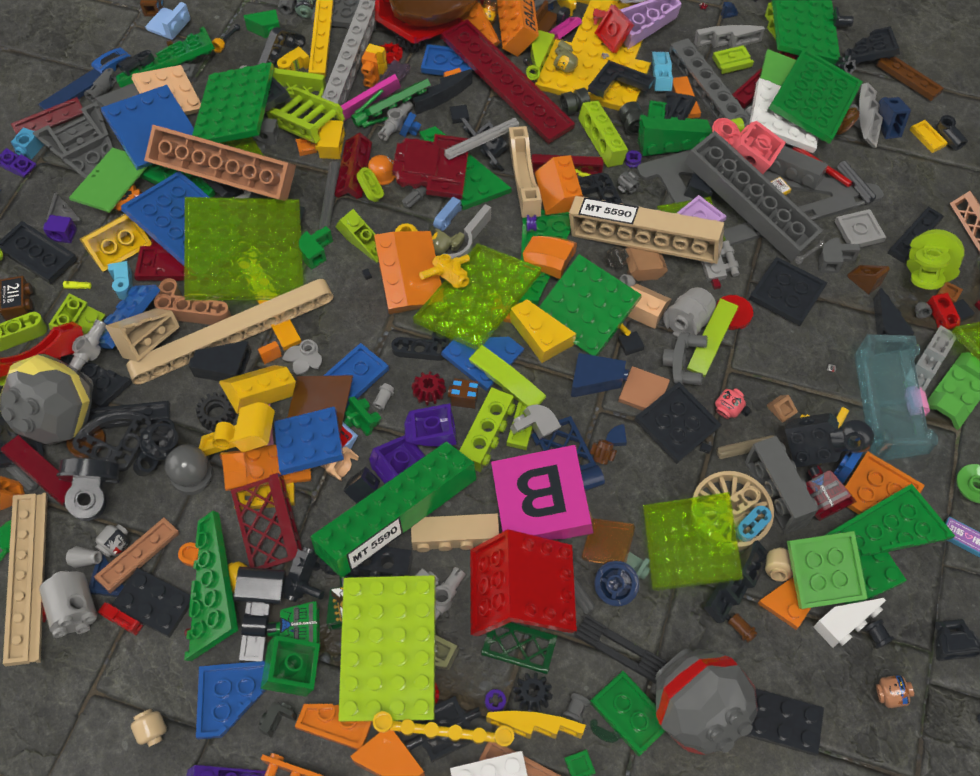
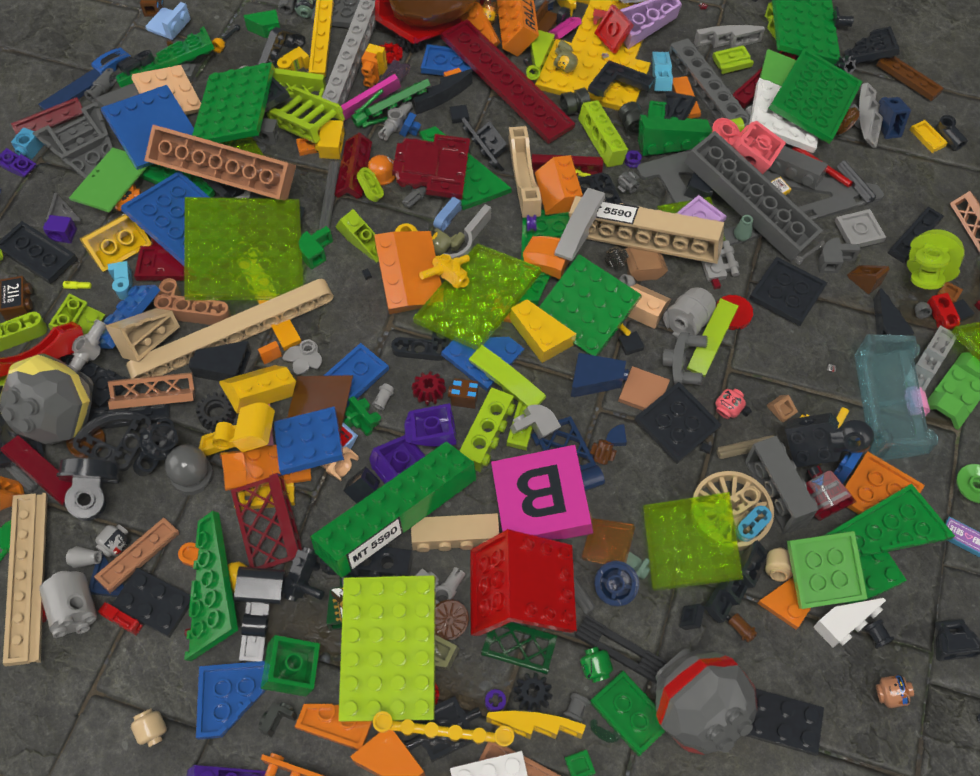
(151, 398): none -> nougat fence
(298, 622): torso -> none
(450, 619): none -> reddish brown wheel
(480, 139): light grey axle -> none
(579, 224): none -> light grey slope
(596, 664): none -> green head
(692, 616): none -> black tile
(728, 10): dark blue tile -> none
(743, 230): none -> sand green cone

